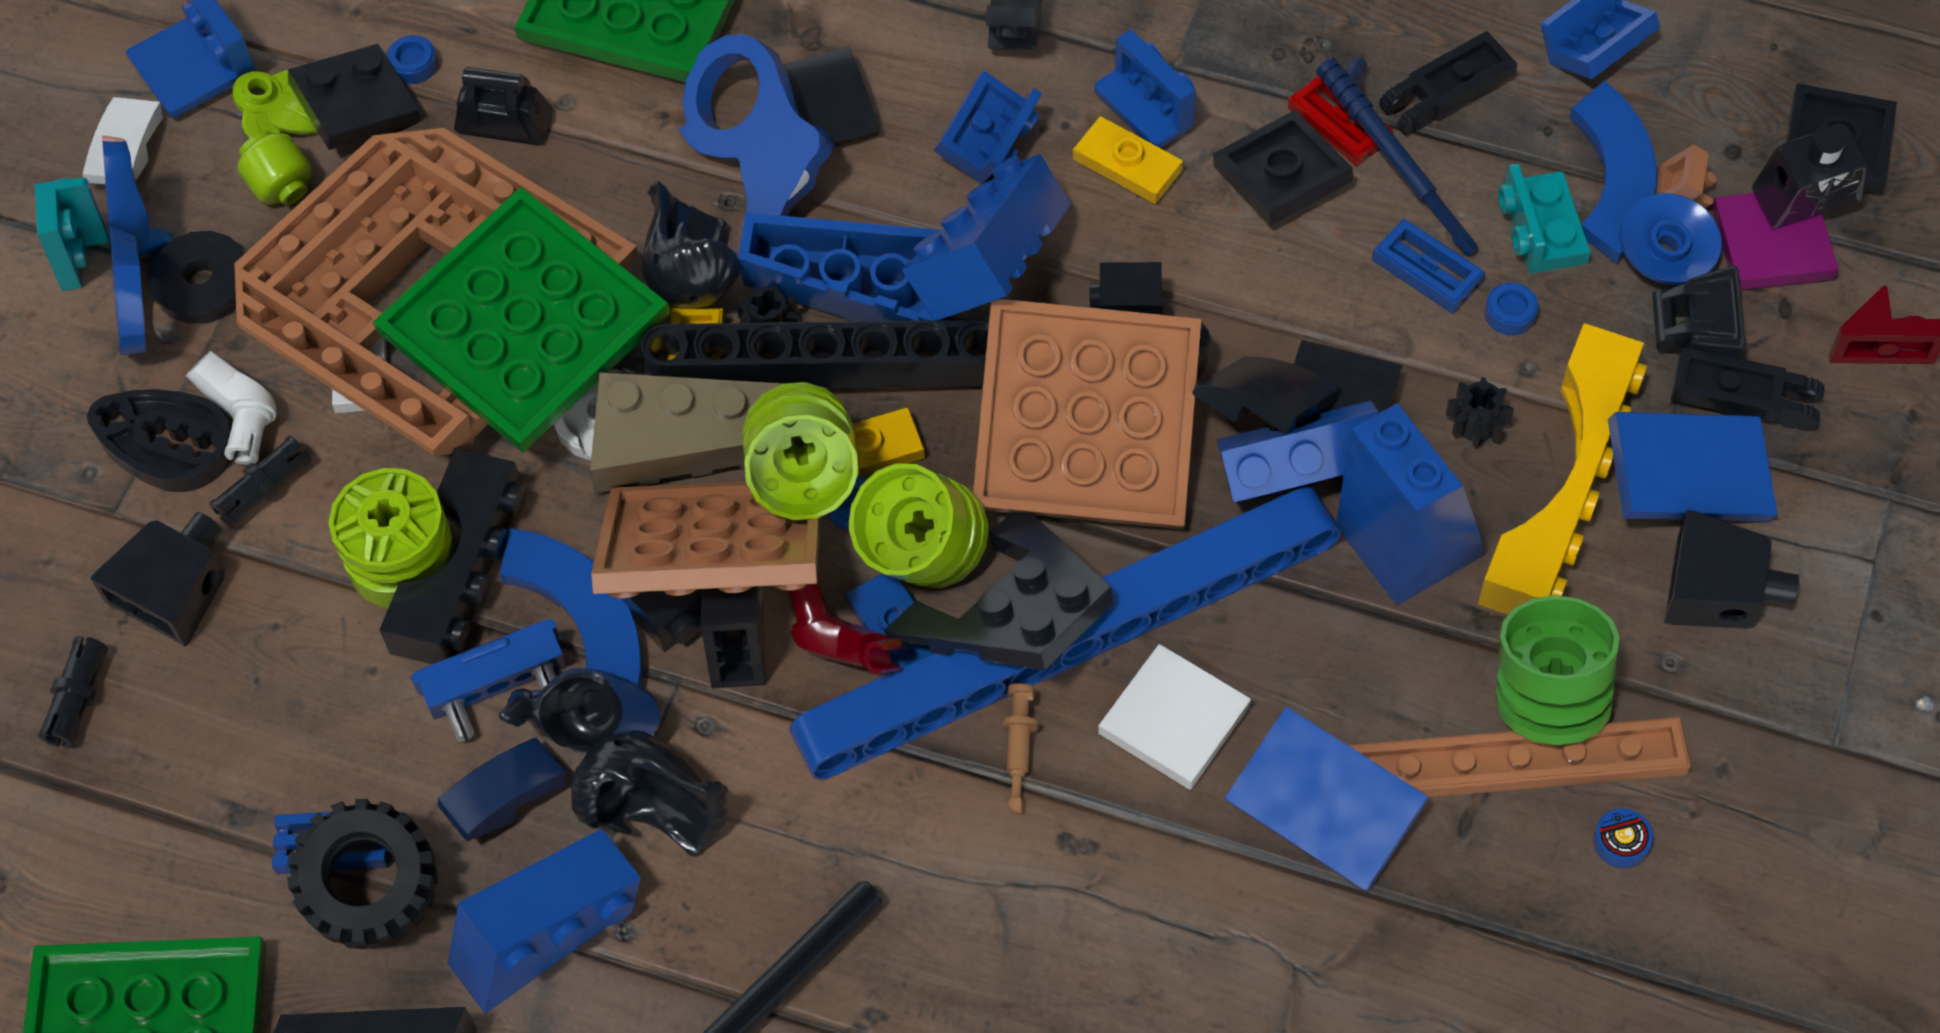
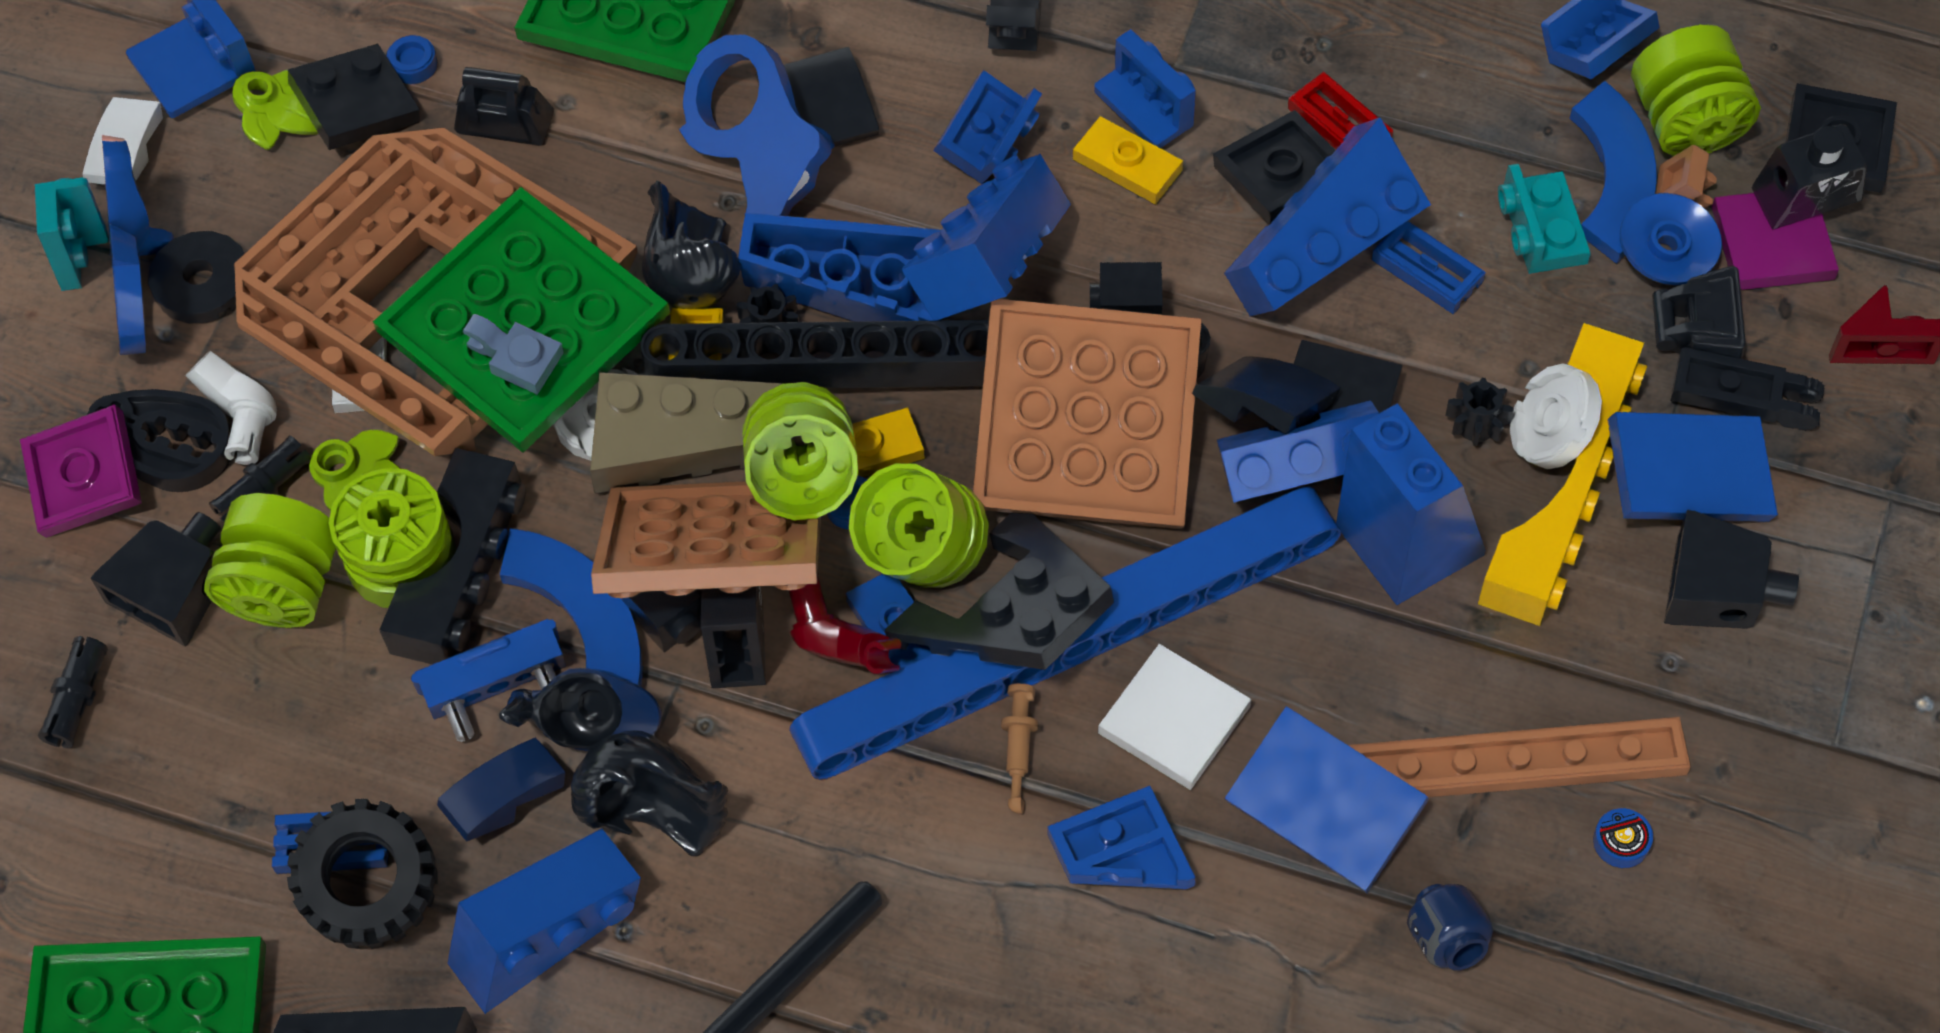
(80, 471): none -> magenta tile
(271, 561): none -> lime wheel
(274, 168): lime head -> none
(361, 454): none -> lime plate
(517, 357): none -> sand blue plate
(1122, 845): none -> blue wing
(1338, 213): none -> blue wedge
(1345, 88): dark blue piece -> none
(1449, 81): black hinge -> none
(1450, 926): none -> dark blue head
(1511, 308): blue tile -> none
(1556, 416): none -> white tile
(1556, 669): bright green wheel -> none
(1695, 89): none -> lime wheel

